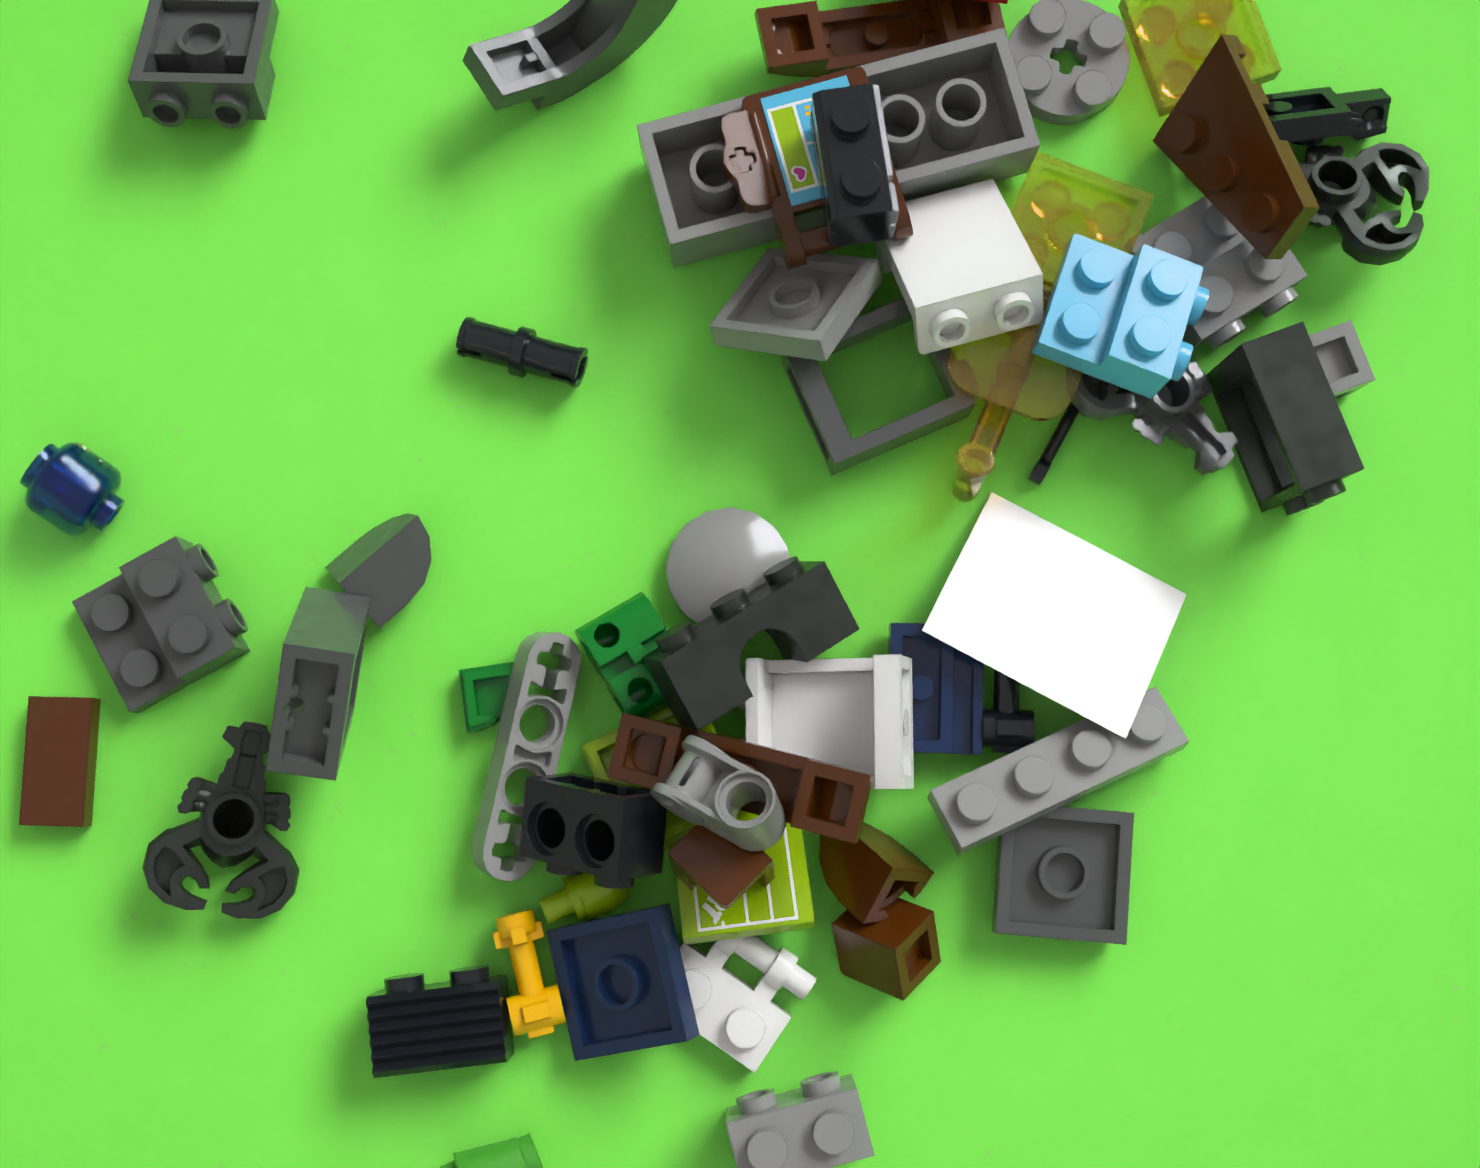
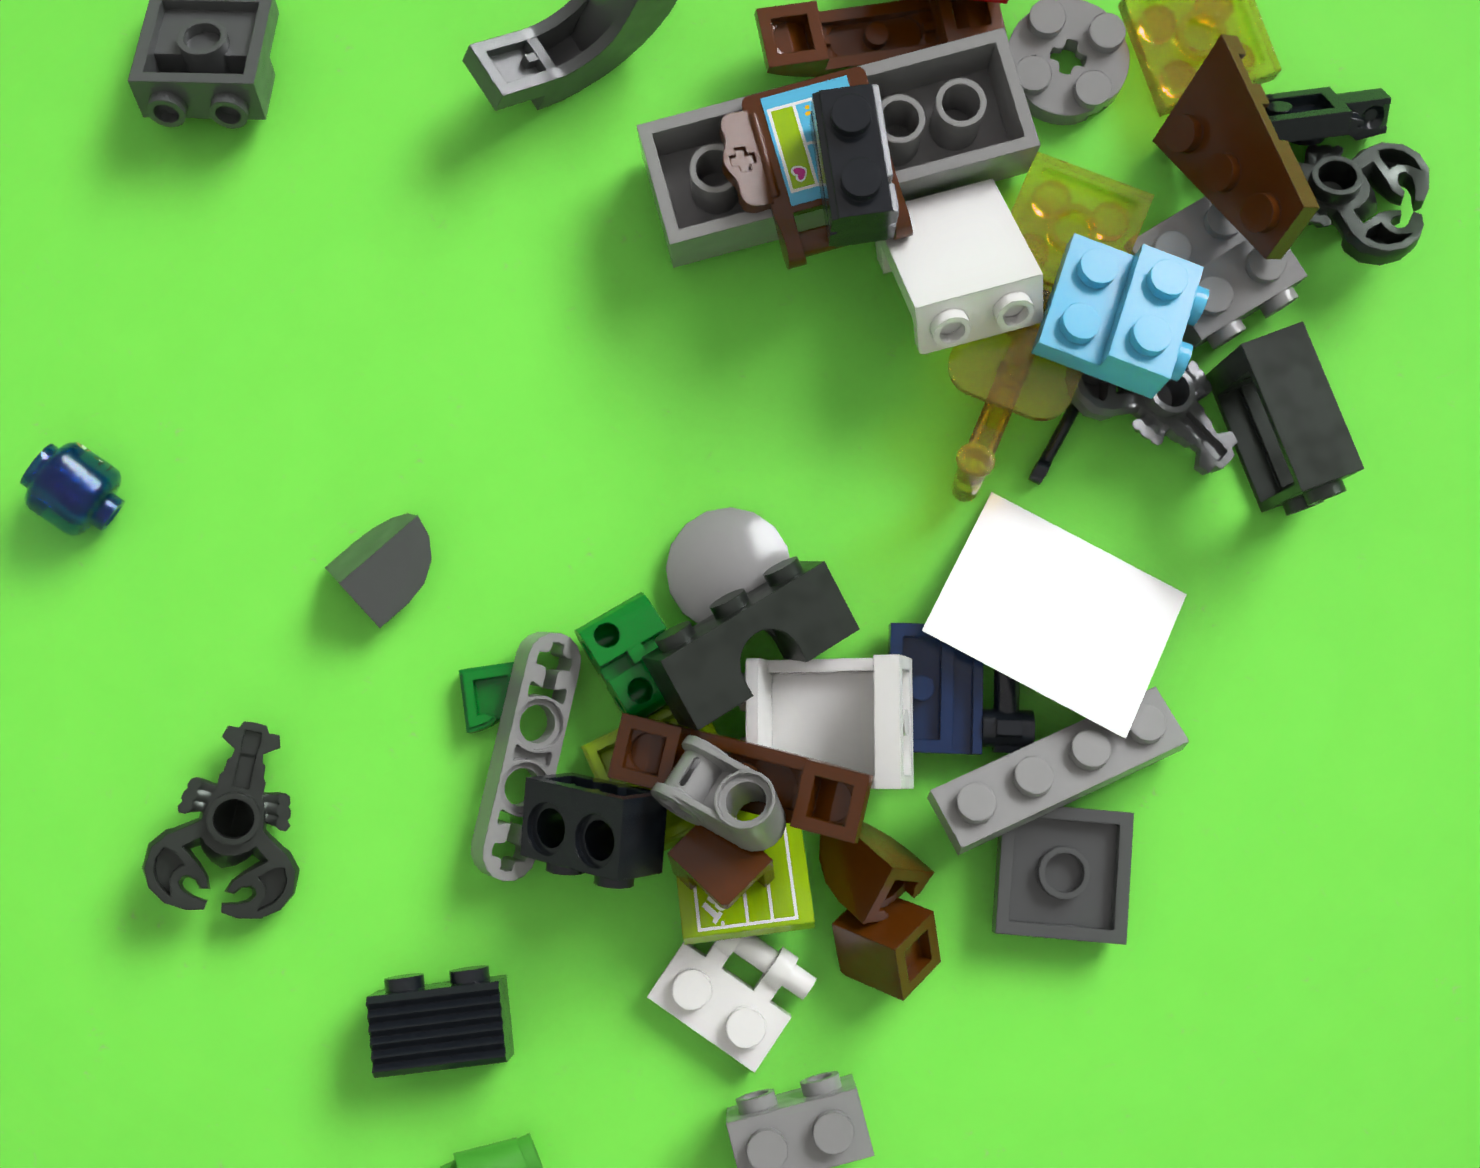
(60, 761): reddish brown tile -> none
(162, 623): dark grey plate -> none
(318, 683): dark grey window -> none
(522, 352): black pin -> none
(536, 1006): yellow bar -> none
(583, 898): lime cylinder -> none
(623, 983): dark blue plate -> none
(796, 309): light grey plate -> none
(825, 418): dark grey window -> none
(1342, 359): light grey panel -> none

